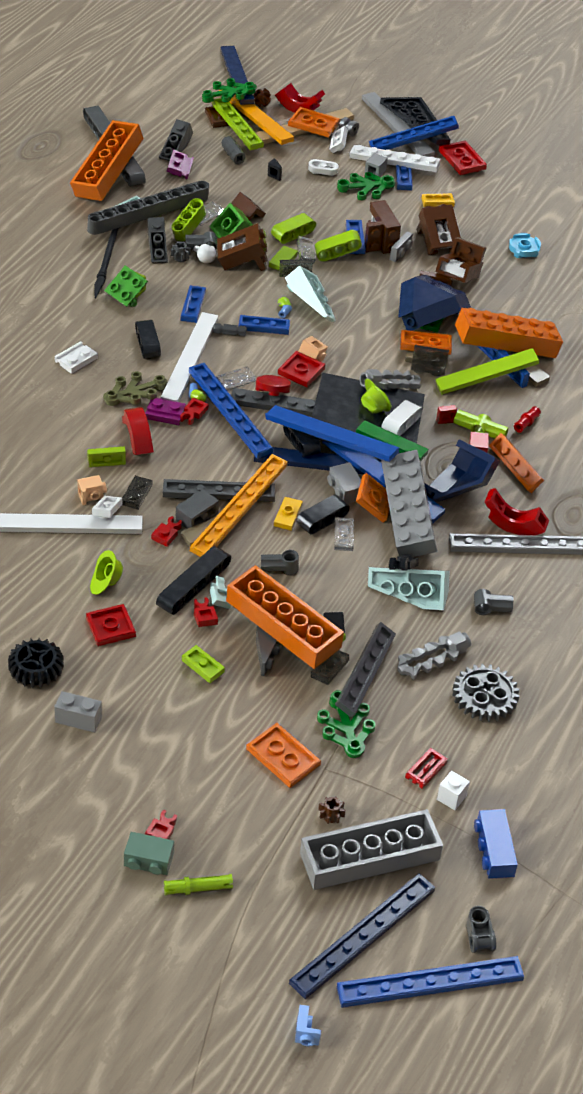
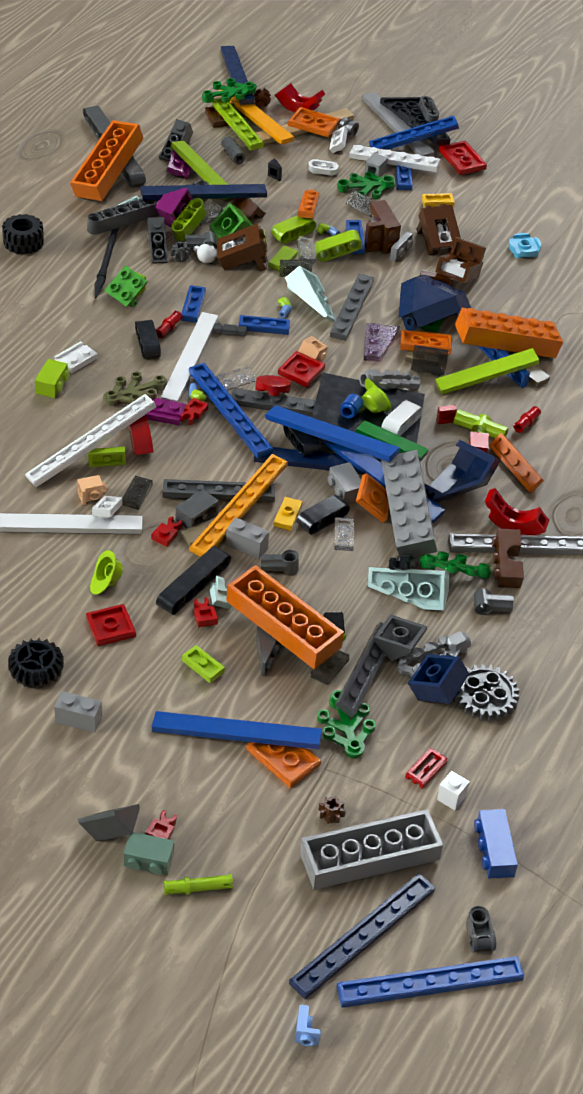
(23, 234): none -> black tyre
(51, 378): none -> lime brick
(90, 440): none -> white tile
(111, 822): none -> dark grey slope
(168, 324): none -> red pin
(173, 204): none -> magenta slope
(197, 163): none -> lime tile
(207, 191): none -> dark blue tile
(237, 730): none -> blue tile
(247, 538): none -> light grey brick
(308, 204): none -> orange plate
(329, 229): none -> arm
(351, 406): none -> blue brick
(352, 307): none -> dark grey plate
(360, 202): none -> clear smoke plate
(377, 340): none -> clear purple wing
(398, 636): none -> dark grey slope
(428, 109): none -> dark grey beam
(438, 678): none -> dark blue brick
(453, 566): none -> green plant
(507, 572): none -> reddish brown arch

